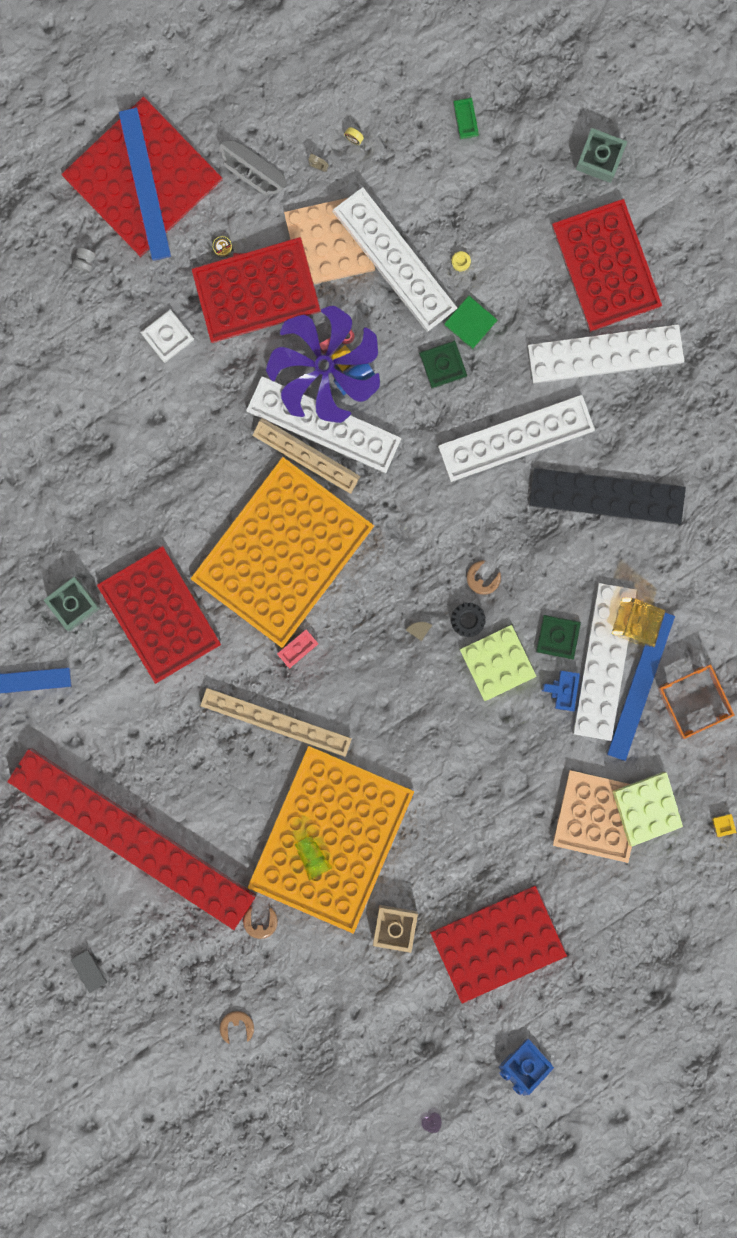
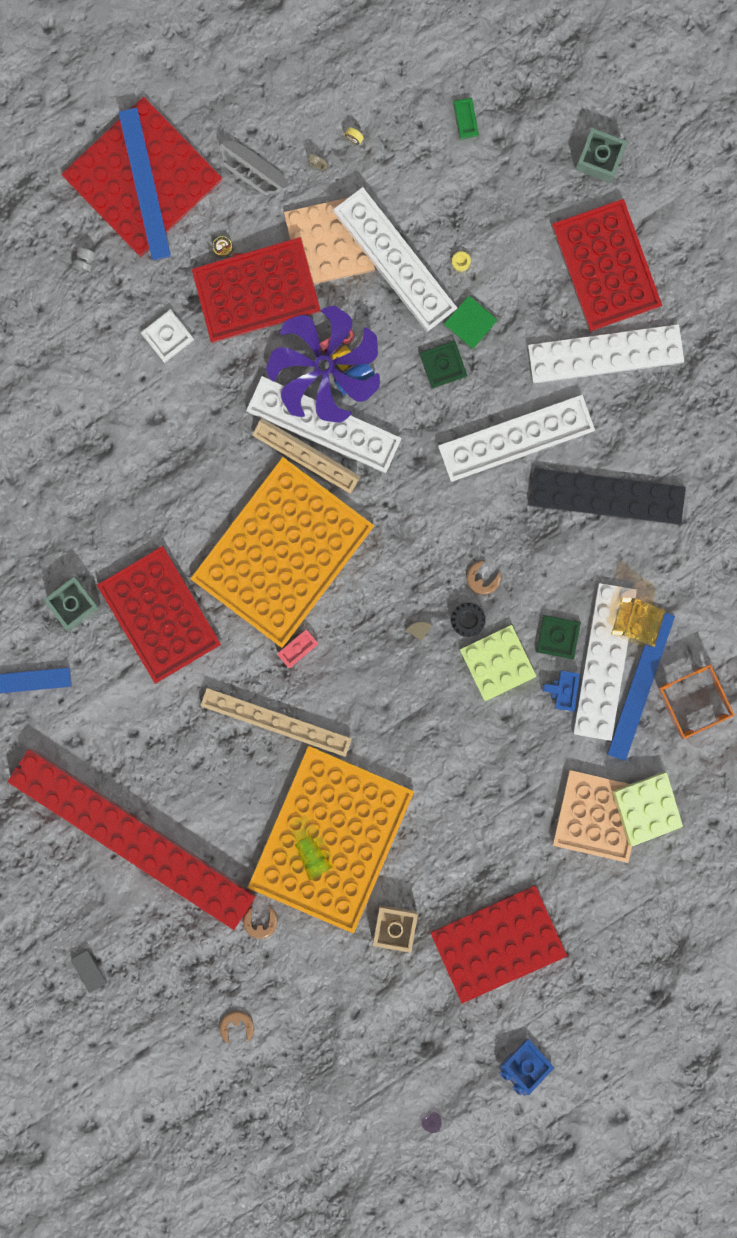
(724, 825): yellow plate -> none

